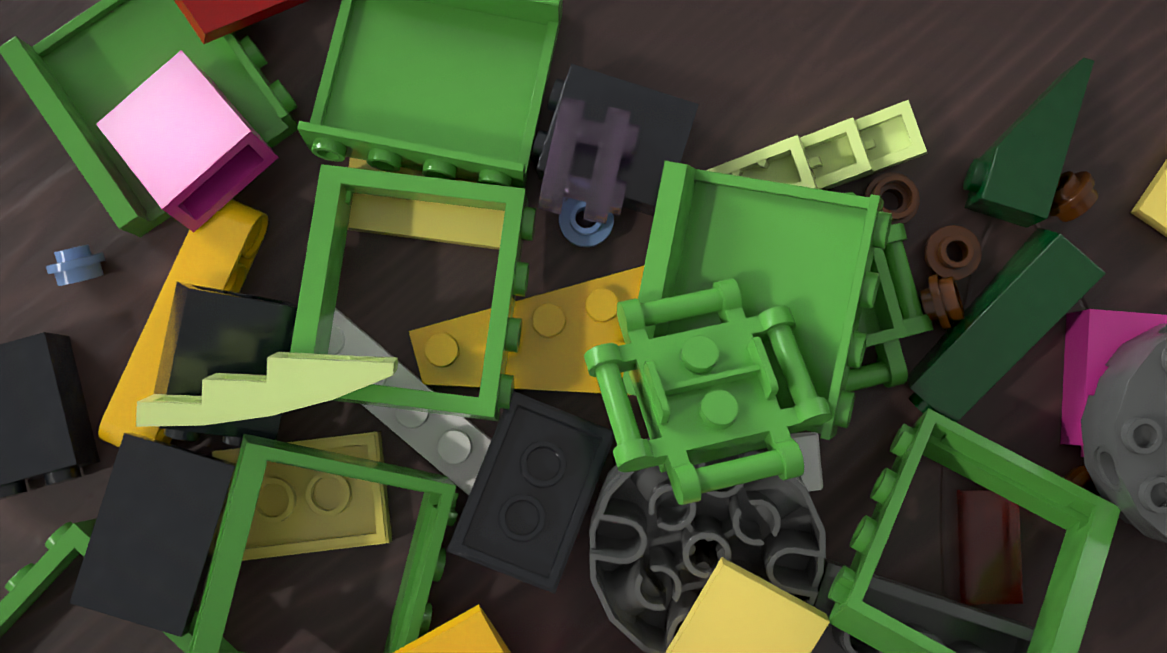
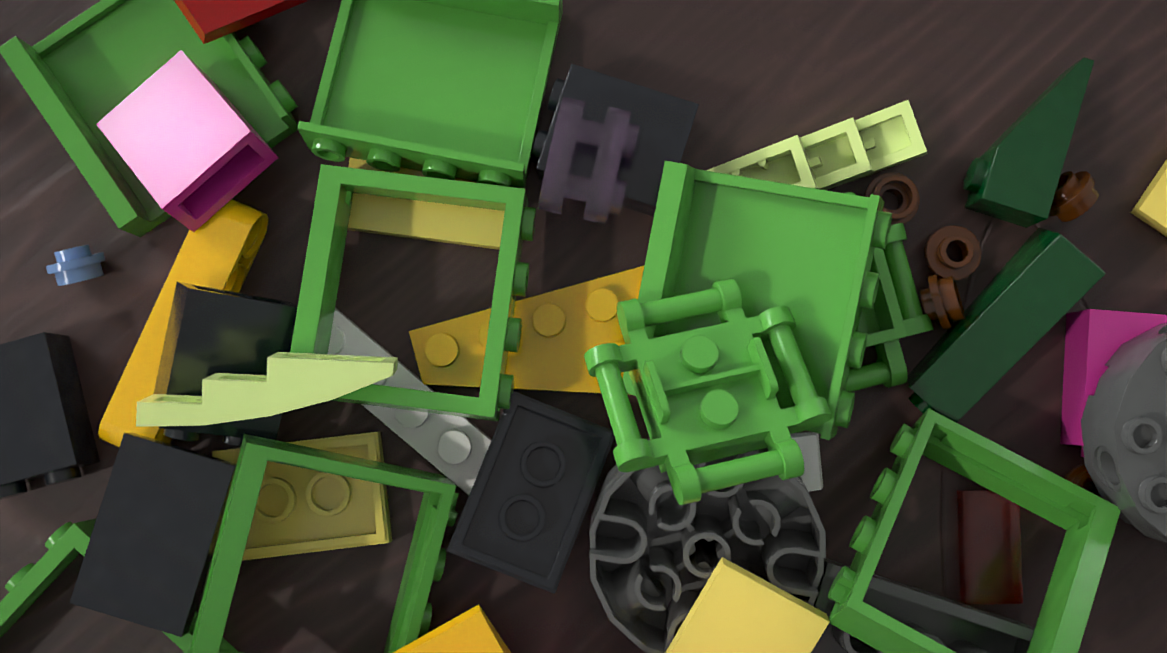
(582, 236): medium blue plate -> none

